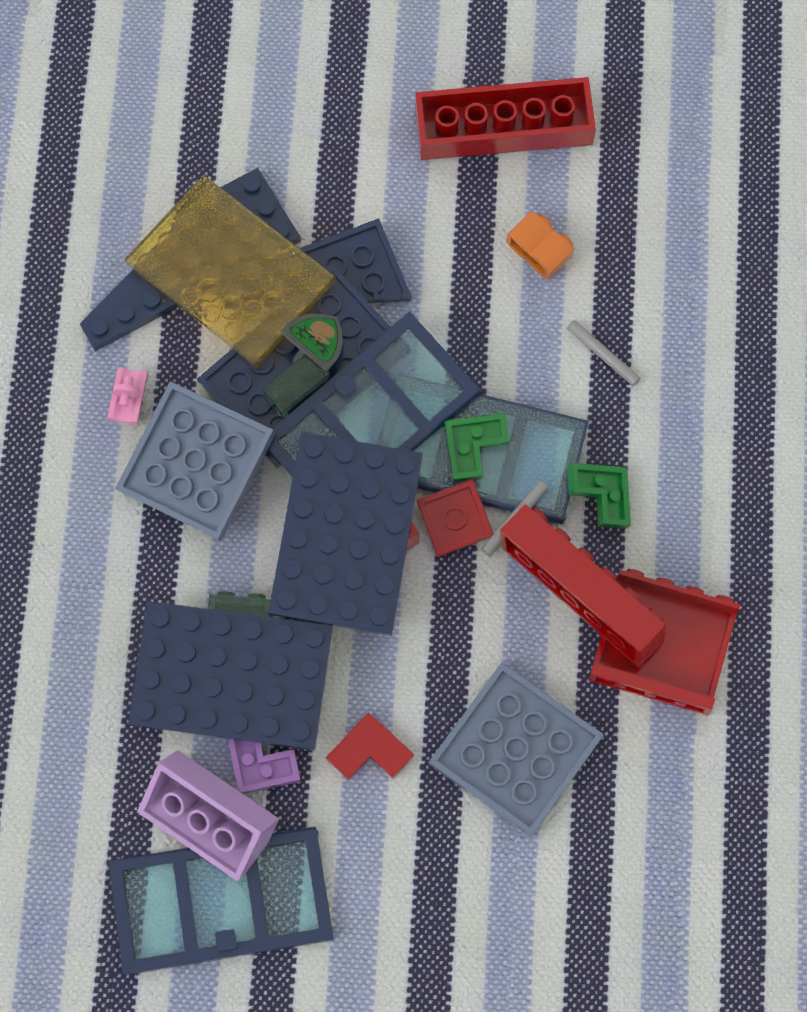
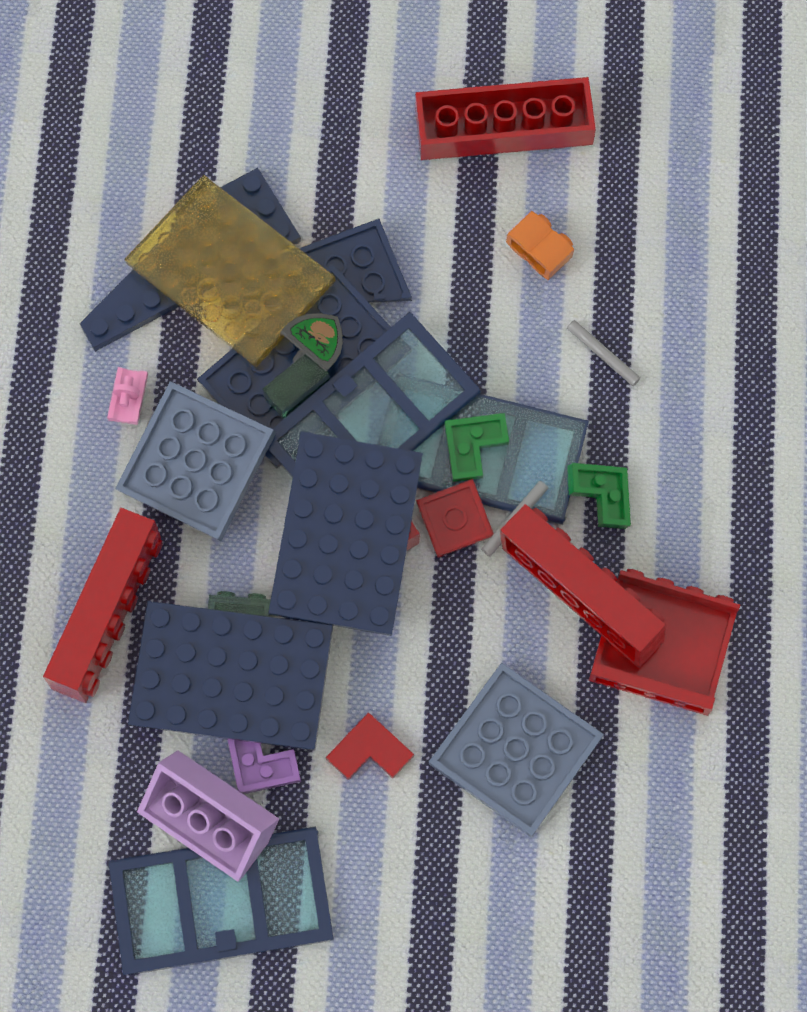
(103, 606): none -> red brick

